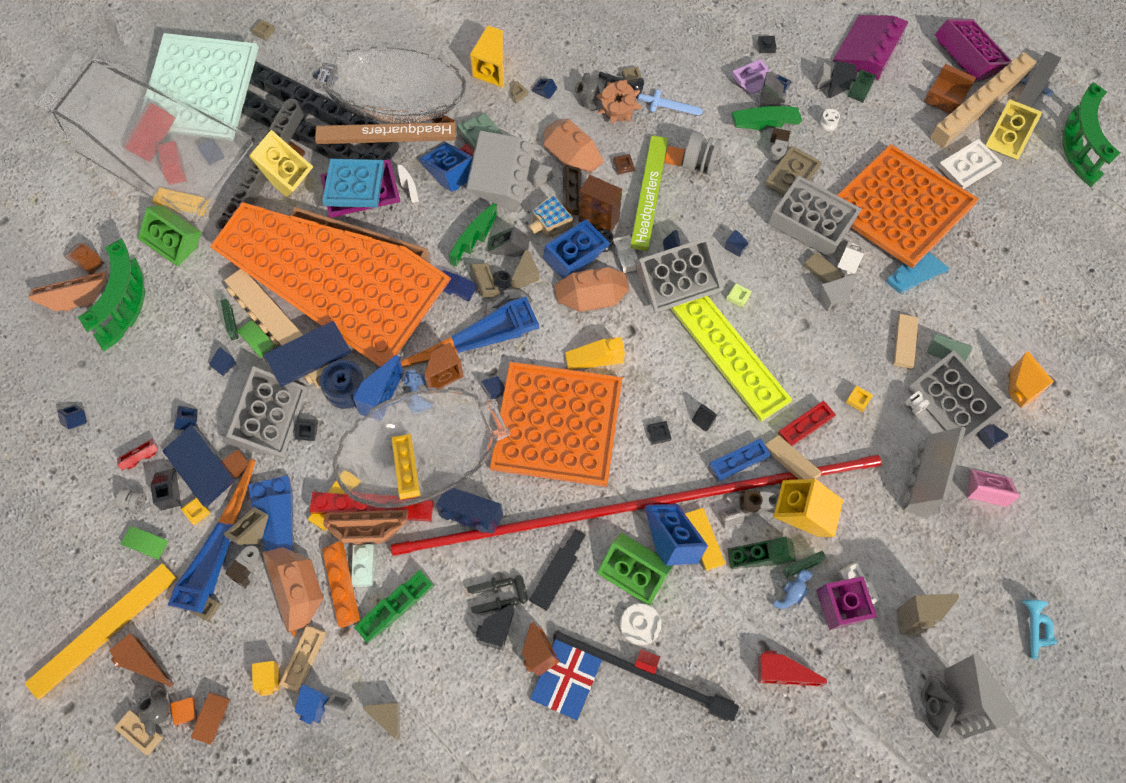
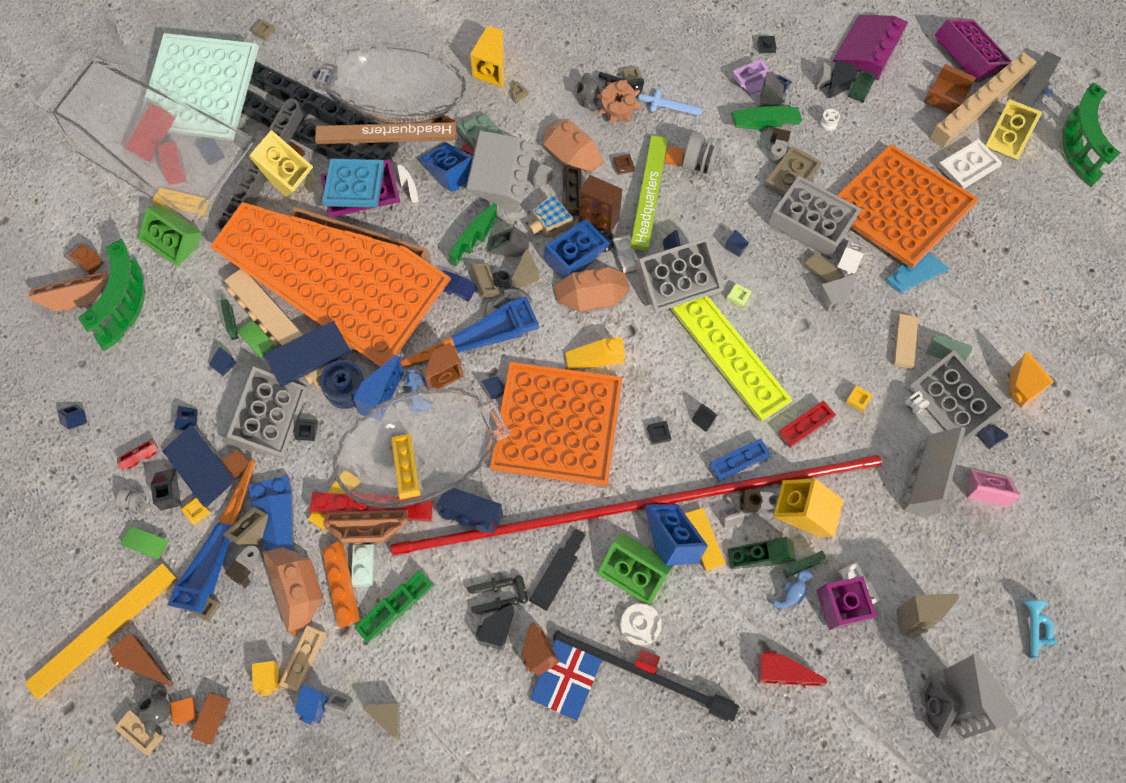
(545, 88): dark blue slope -> none
(792, 459): tan tile -> none

